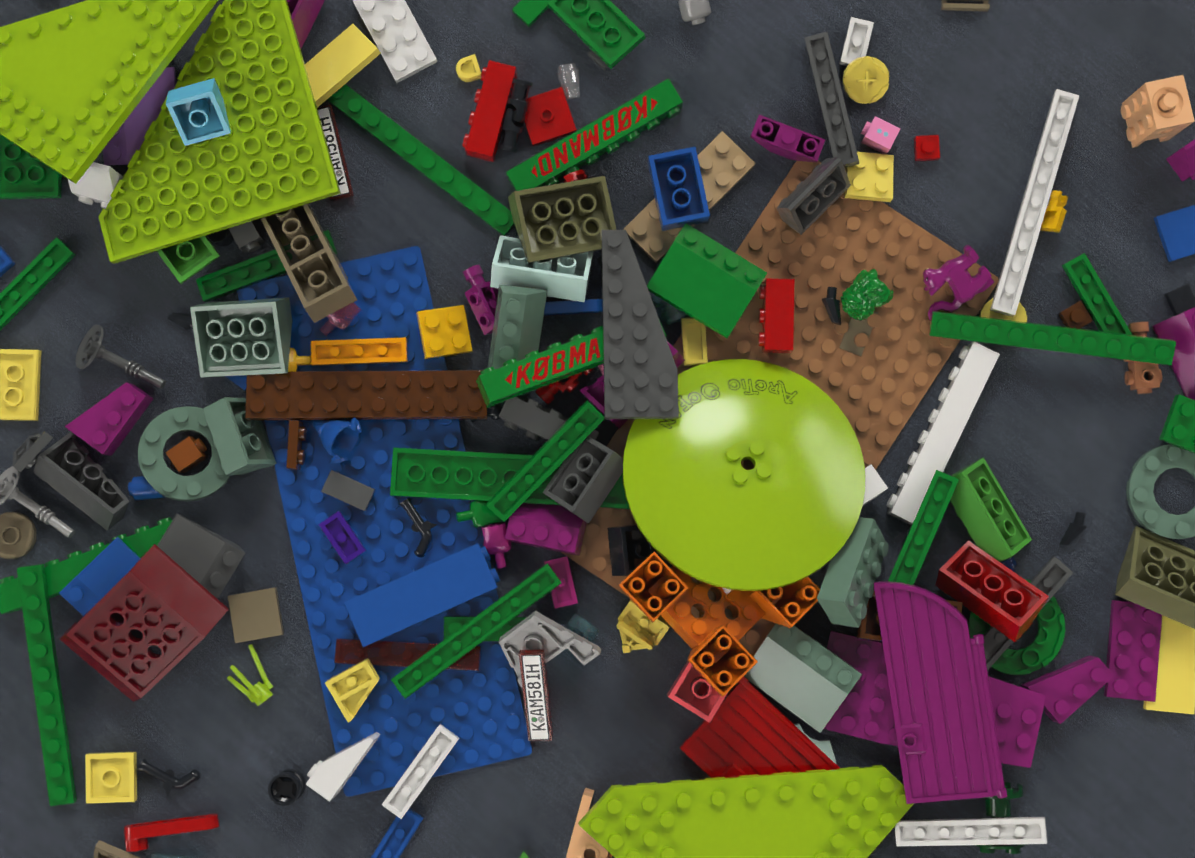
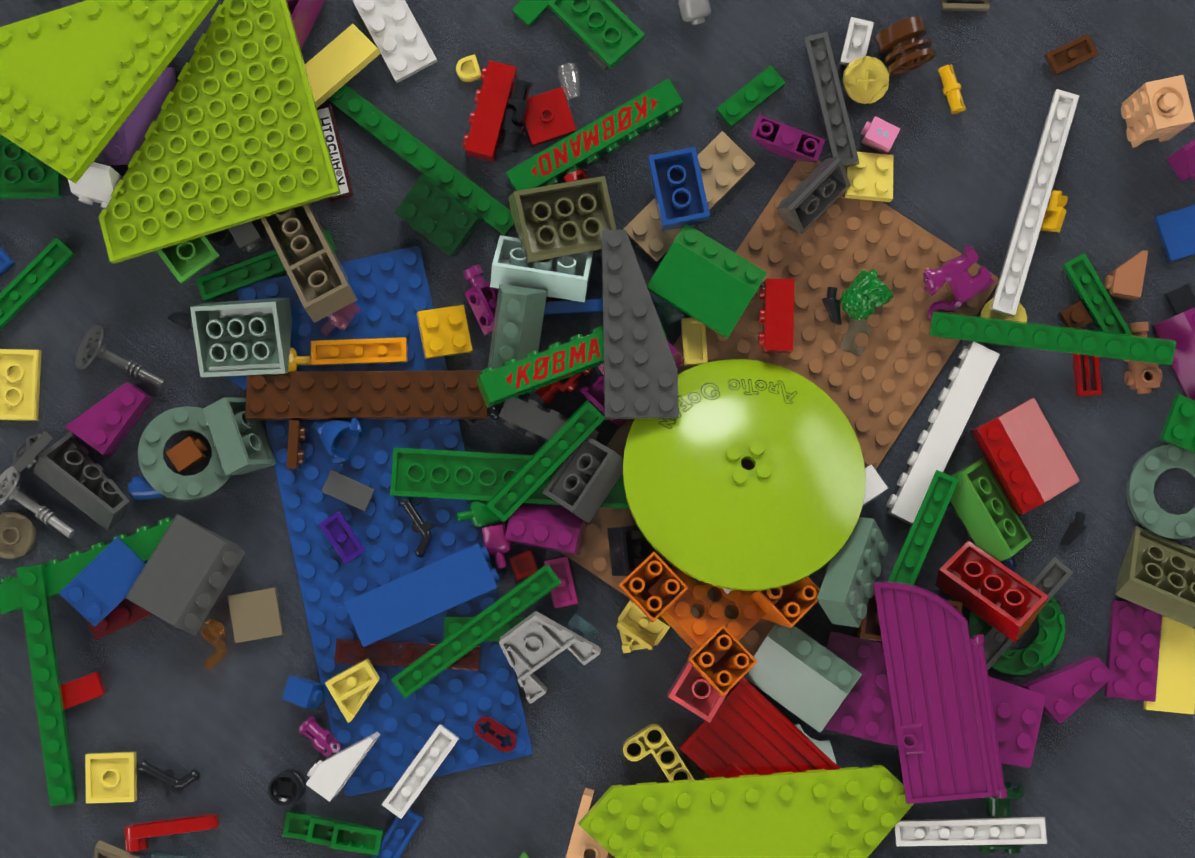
(82, 690): none -> red tile
(159, 602): dark red slope -> none
(198, 111): medium azure slope -> none
(214, 633): none -> clear orange plate
(258, 692): lime plant -> none
(303, 692): none -> blue brick
(320, 738): none -> magenta piece
(332, 832): none -> green slope
(438, 215): none -> dark green brick
(500, 729): none -> dark red beam
(523, 565): none -> red tile
(536, 695): tile -> none
(657, 749): none -> light yellow beam
(750, 96): none -> green plate
(905, 44): none -> reddish brown wheel
(926, 147): red plate -> none
(952, 89): none -> yellow pin
(1025, 456): none -> slope
(1071, 55): none -> reddish brown plate
(1086, 369): none -> red tile
(1128, 278): none -> nougat slope

